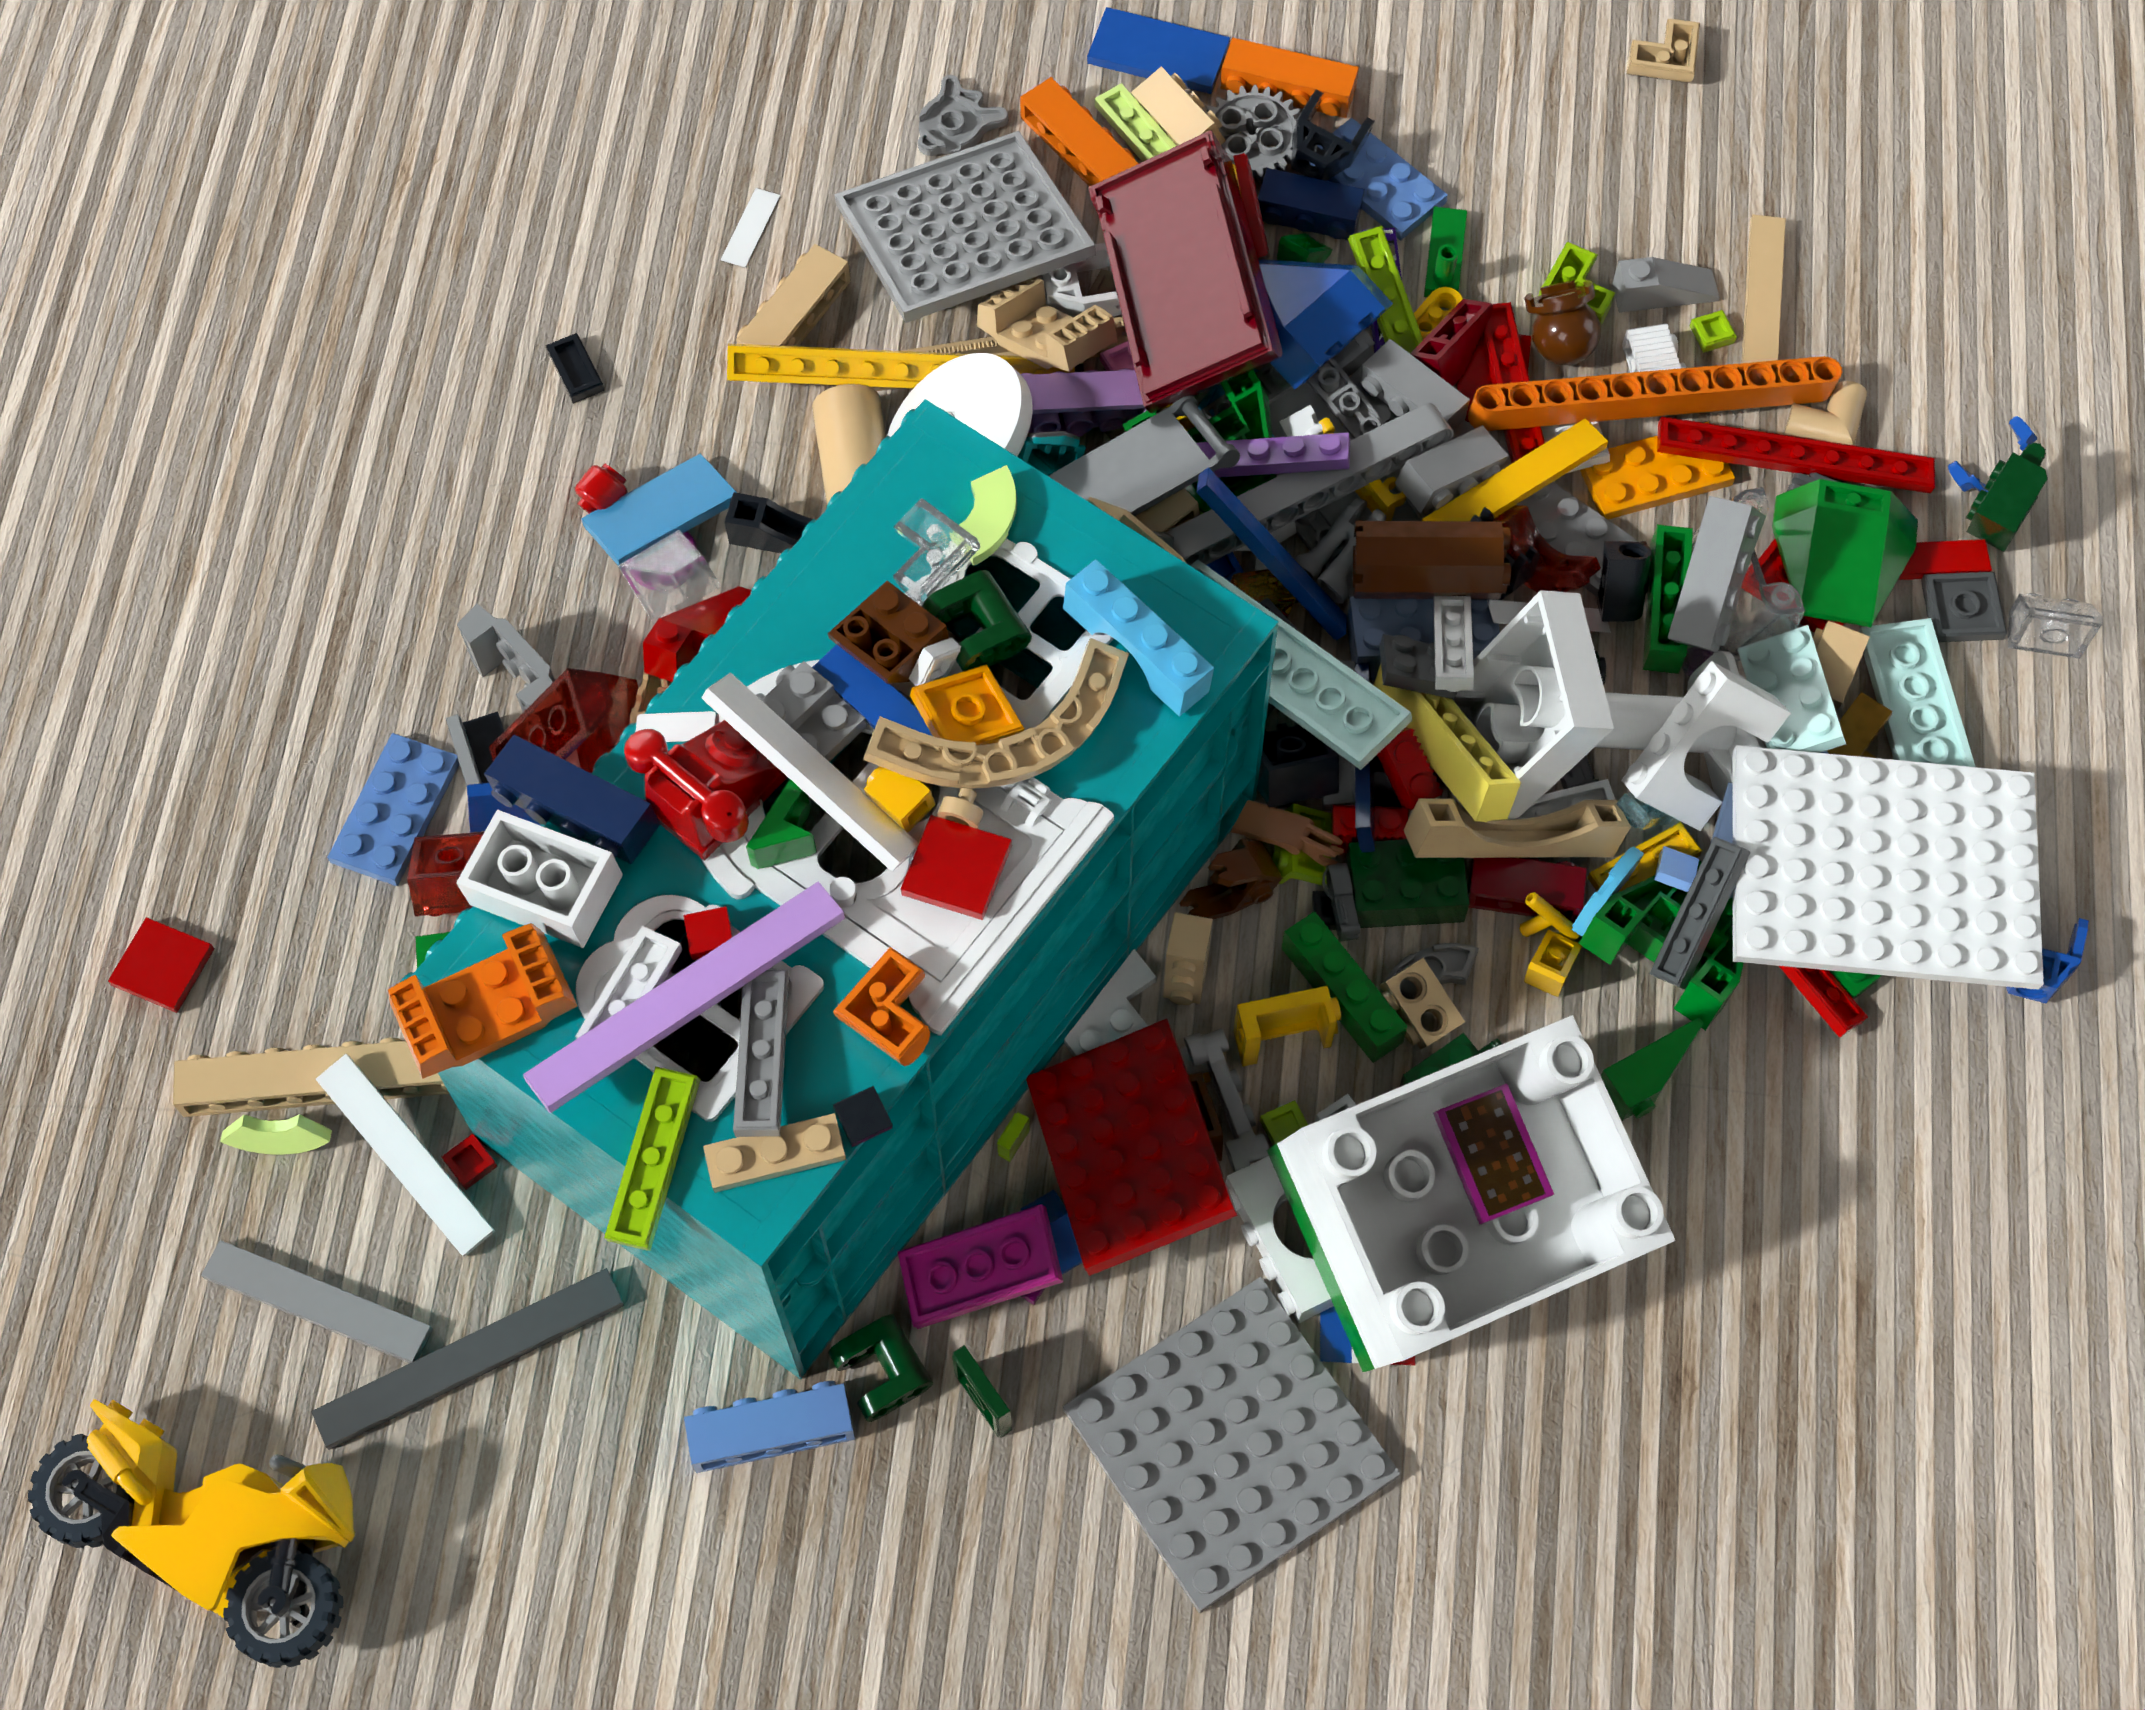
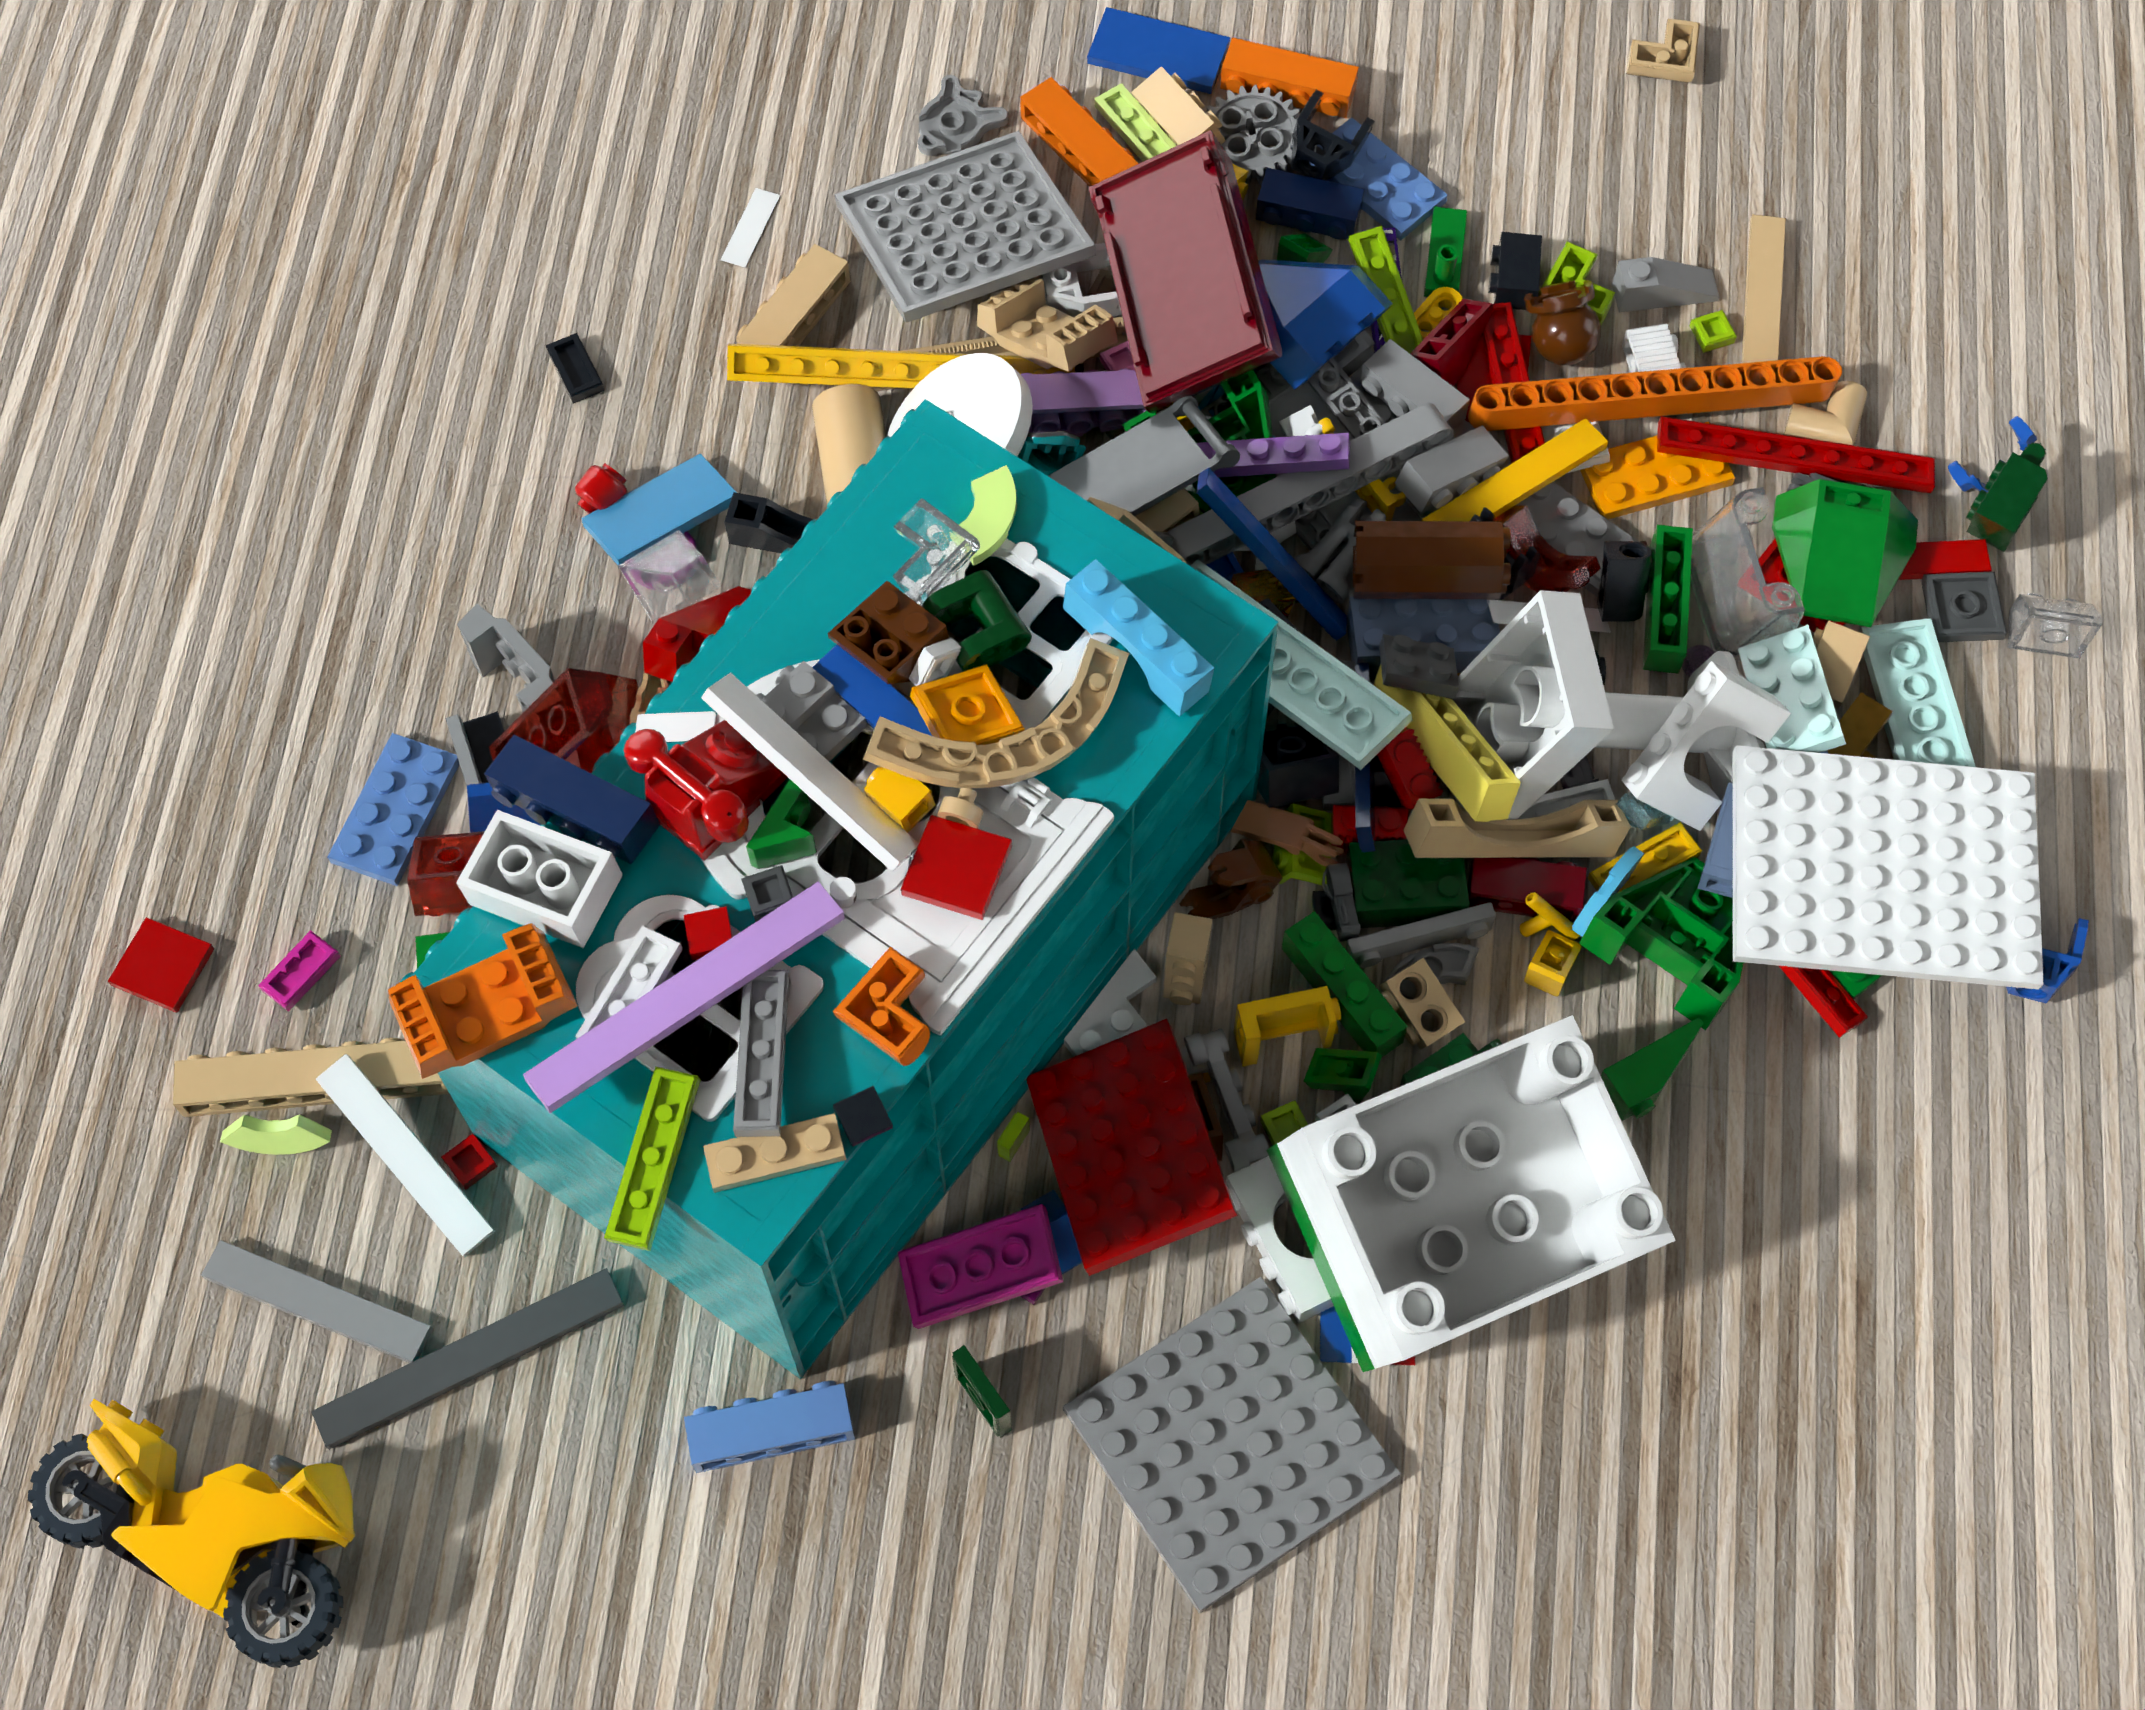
(299, 970): none -> dark pink plate
(767, 891): none -> dark grey tile
(898, 1359): dark green connector -> none
(1251, 205): red tile -> none
(1343, 1071): none -> green slope
(1453, 643): white plate -> none
(1468, 923): none -> light grey plate
(1493, 1153): tile -> none
(1517, 268): none -> black brick
(1676, 869): light blue tile -> none
(1700, 913): dark grey tile -> none
(1716, 573): light grey wedge -> none

